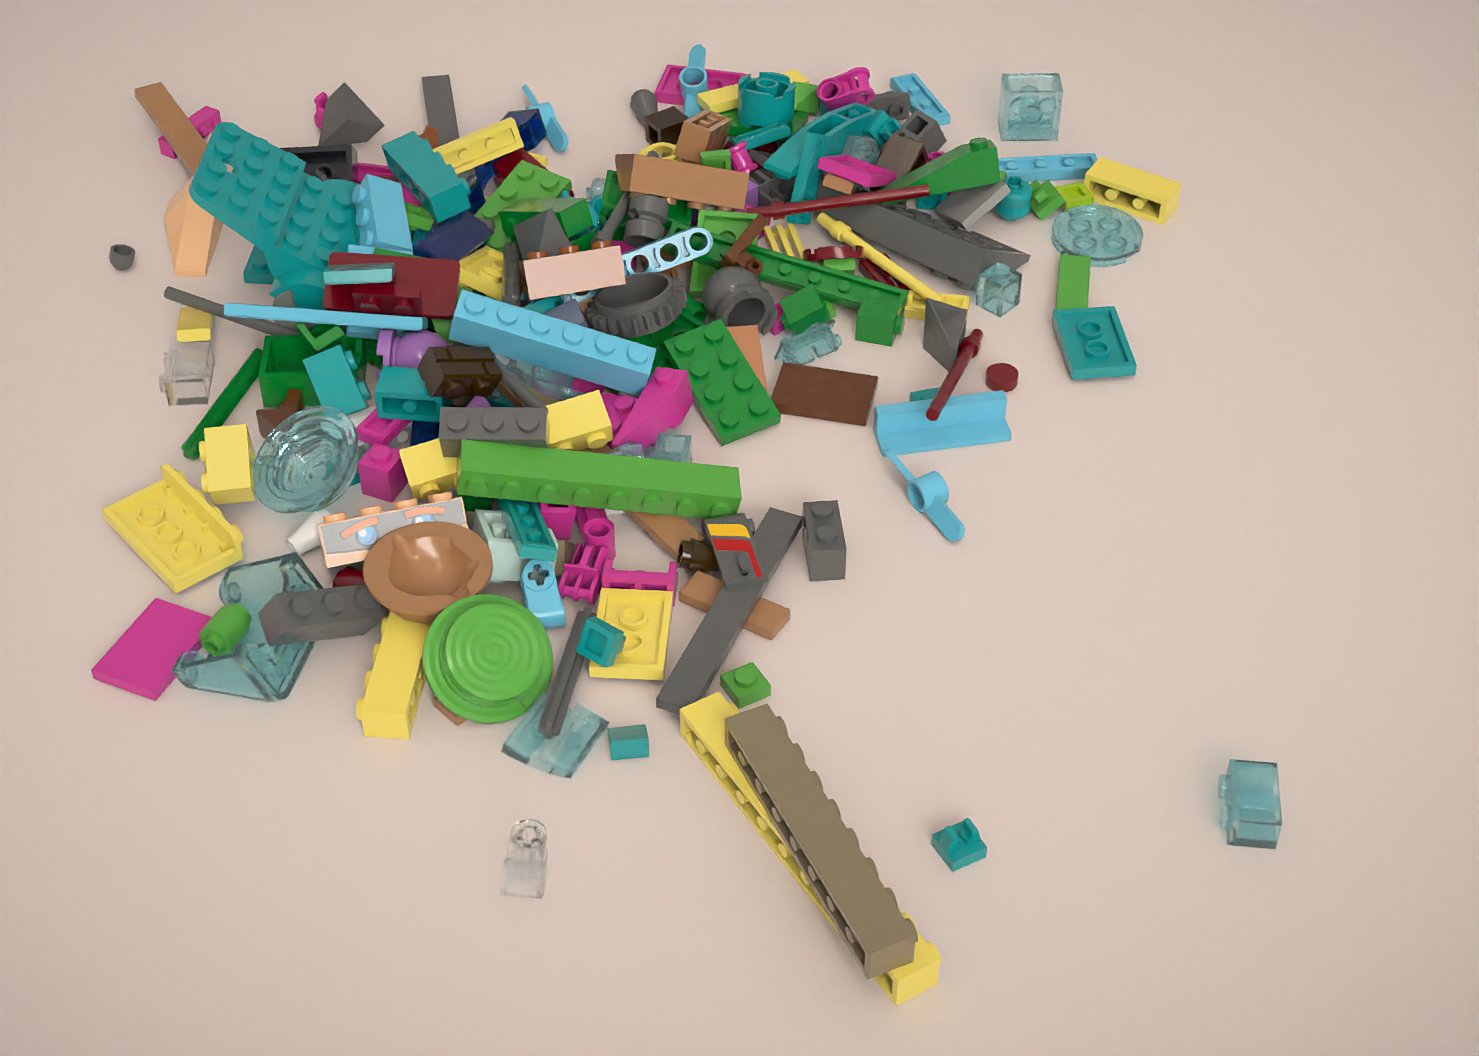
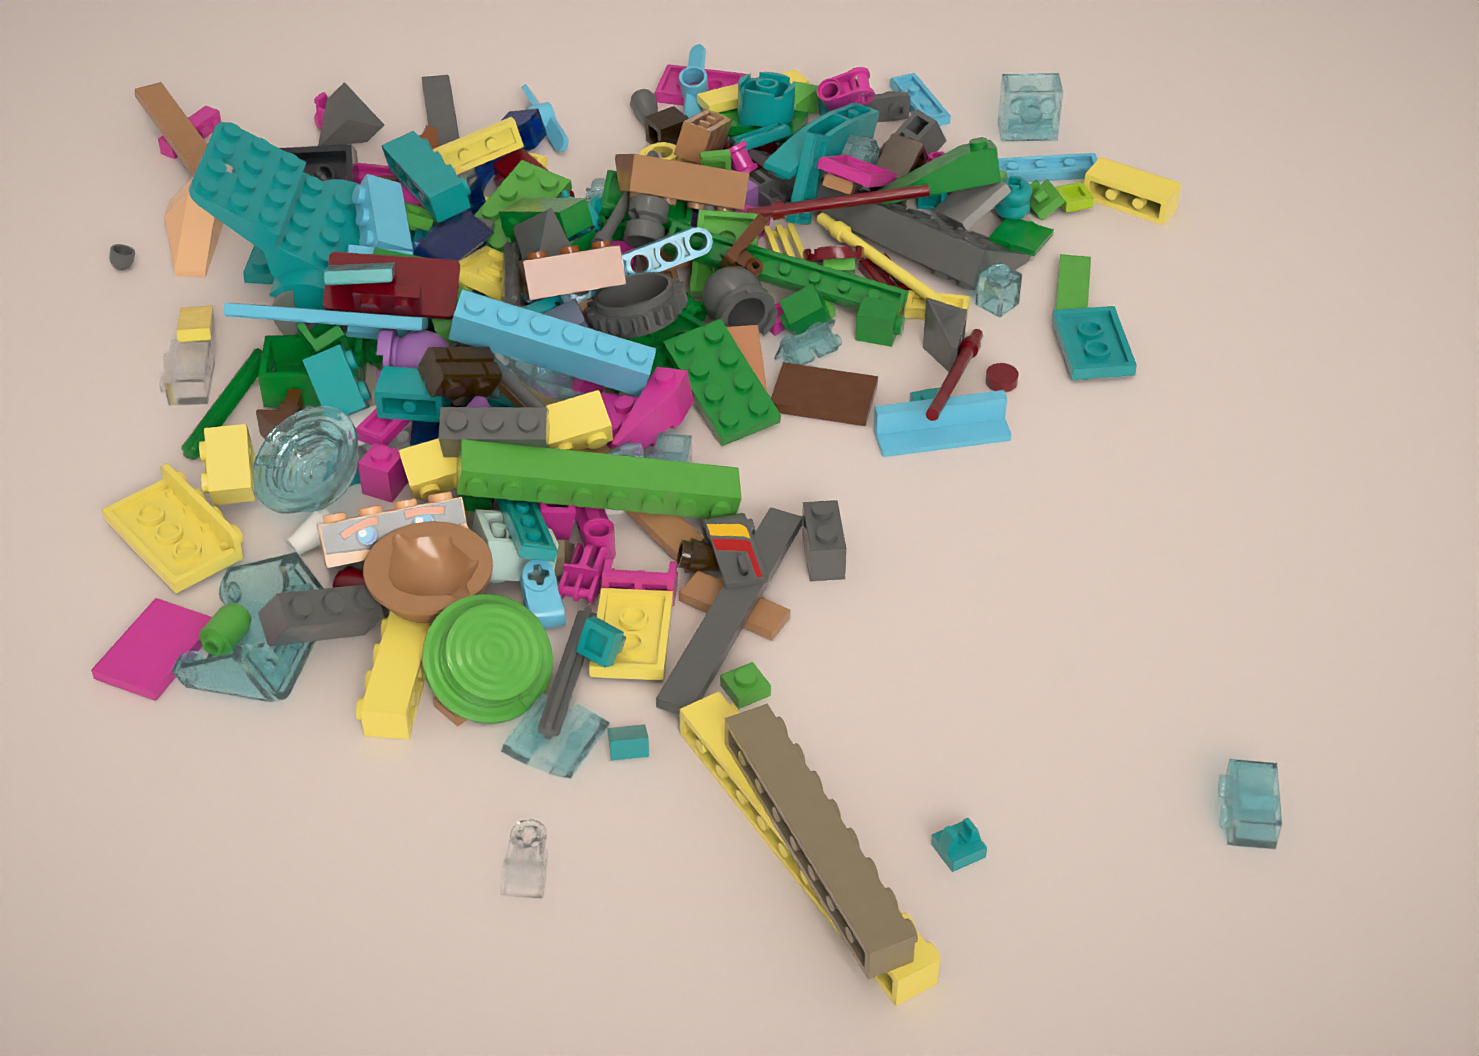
(218, 310): dark grey bar -> none
(881, 127): teal tile -> none
(930, 496): medium azure piece -> none
(1021, 236): none -> green piece
(1097, 232): clear light blue tile -> none

